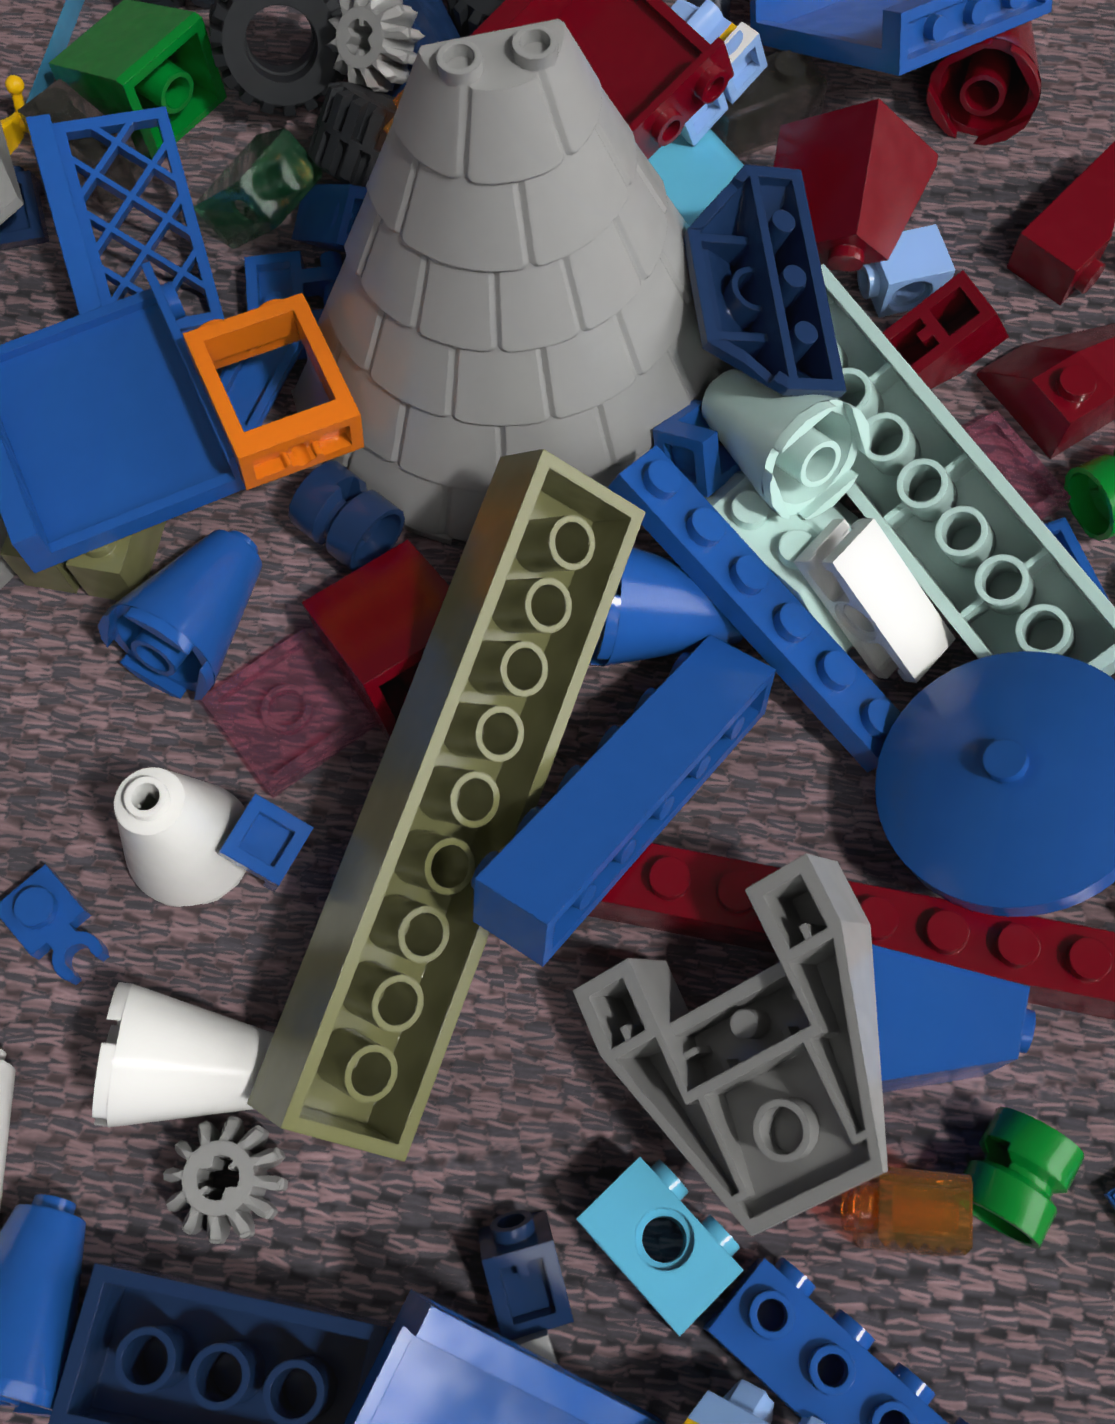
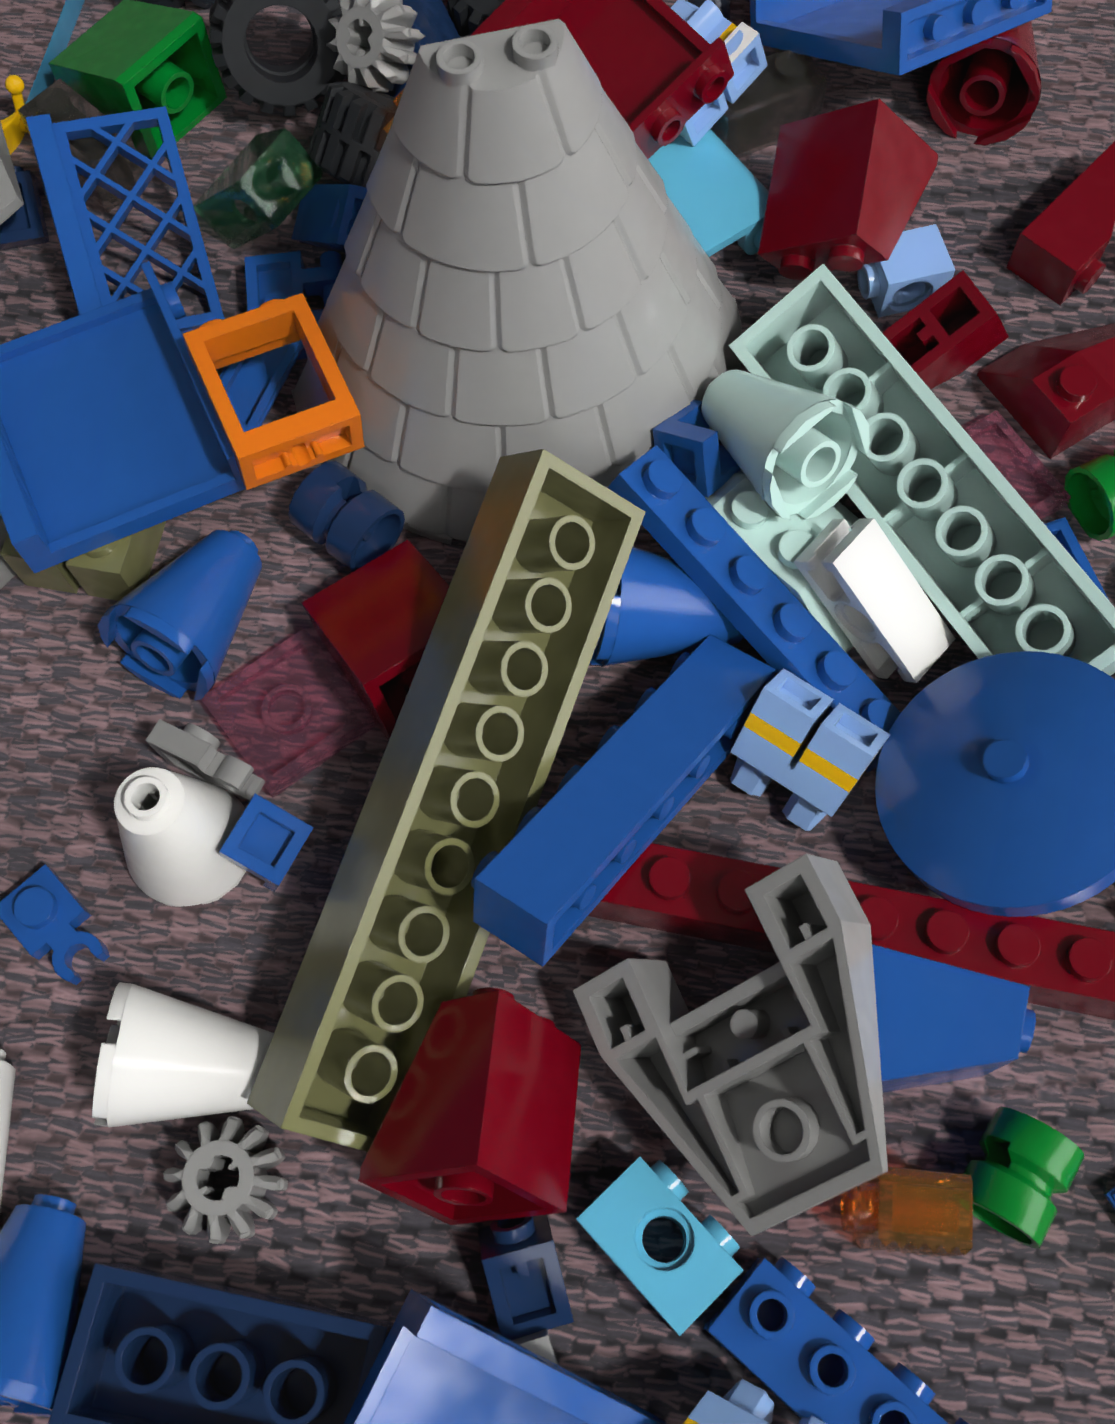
(196, 754): none -> light grey plate
(481, 1116): none -> dark red slope
(764, 285): dark blue wedge -> none
(774, 741): none -> light blue hips

